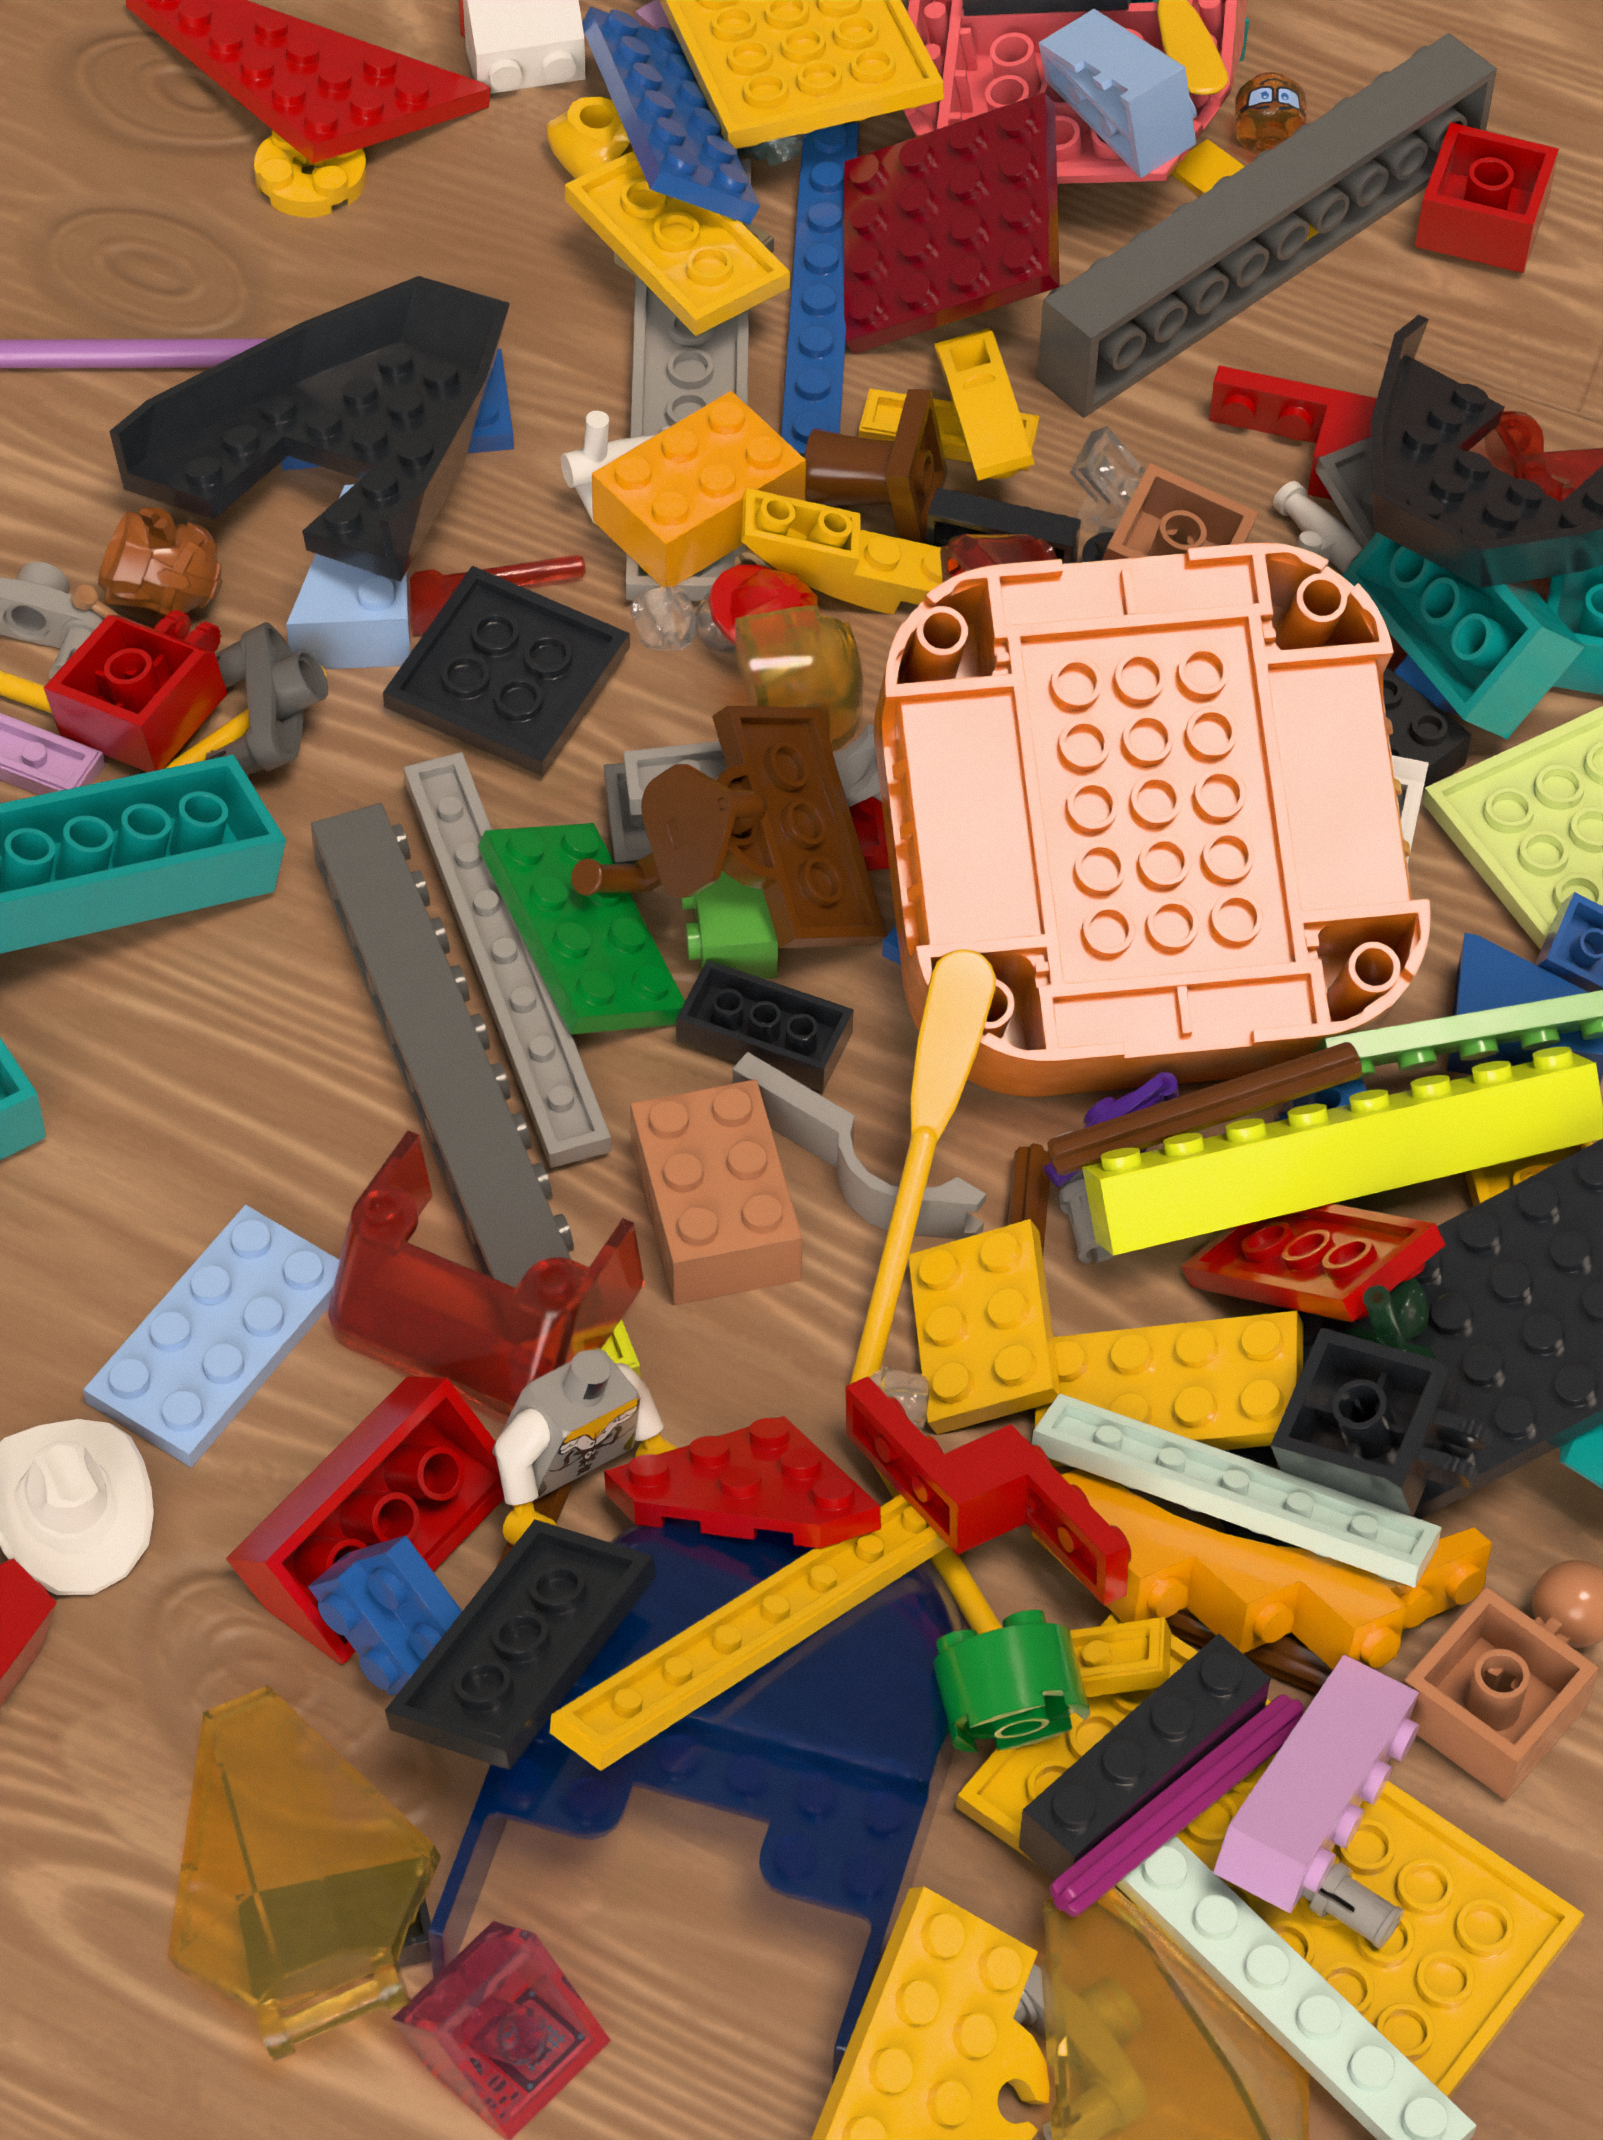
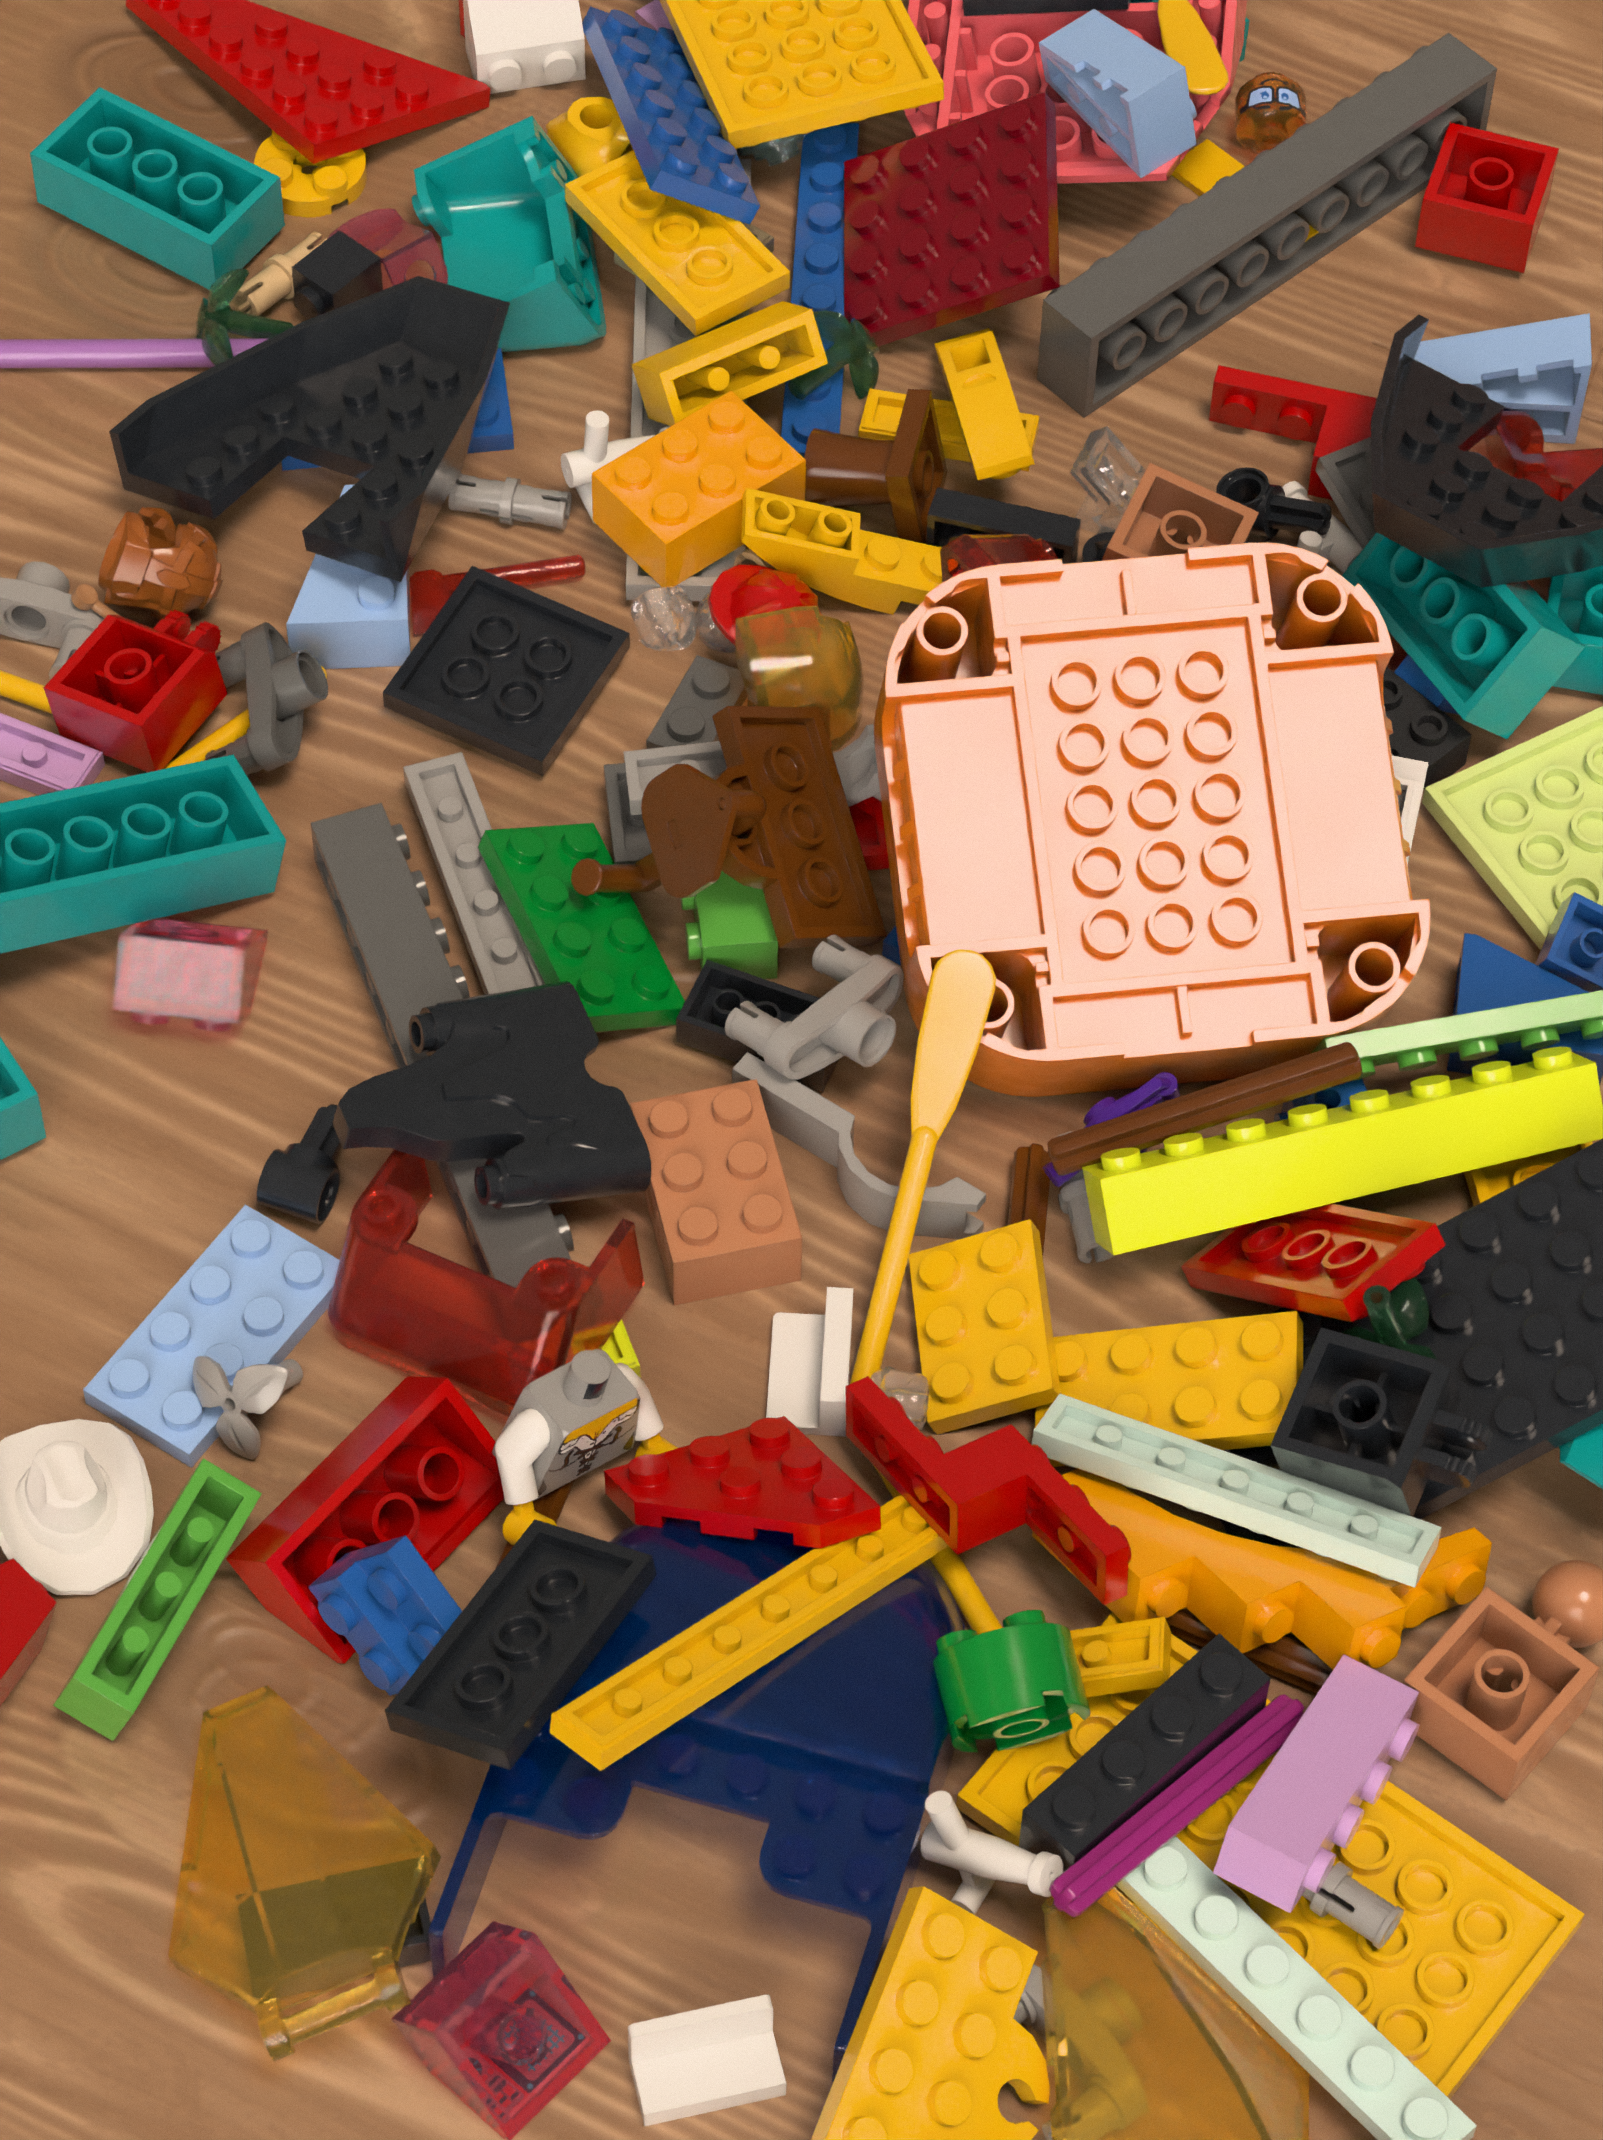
(157, 188): none -> teal brick
(157, 1600): none -> bright green brick
(188, 972): none -> clear pink slope
(218, 318): none -> clear green plant
(253, 1391): none -> light grey plant
(274, 280): none -> tan pin
(304, 1176): none -> black axle
(335, 275): none -> black brick
(396, 243): none -> clear pink piece
(508, 1089): none -> black rock
(510, 501): none -> light grey pin
(516, 235): none -> teal windscreen
(700, 695): none -> dark grey plate
(705, 2060): none -> white panel
(735, 358): none -> yellow brick
(812, 1366): none -> white panel
(843, 1022): none -> light grey connector
(852, 346): none -> clear green plant
(981, 1856): none -> white piece
(1276, 511): none -> black axle
(1525, 368): none -> light blue wedge

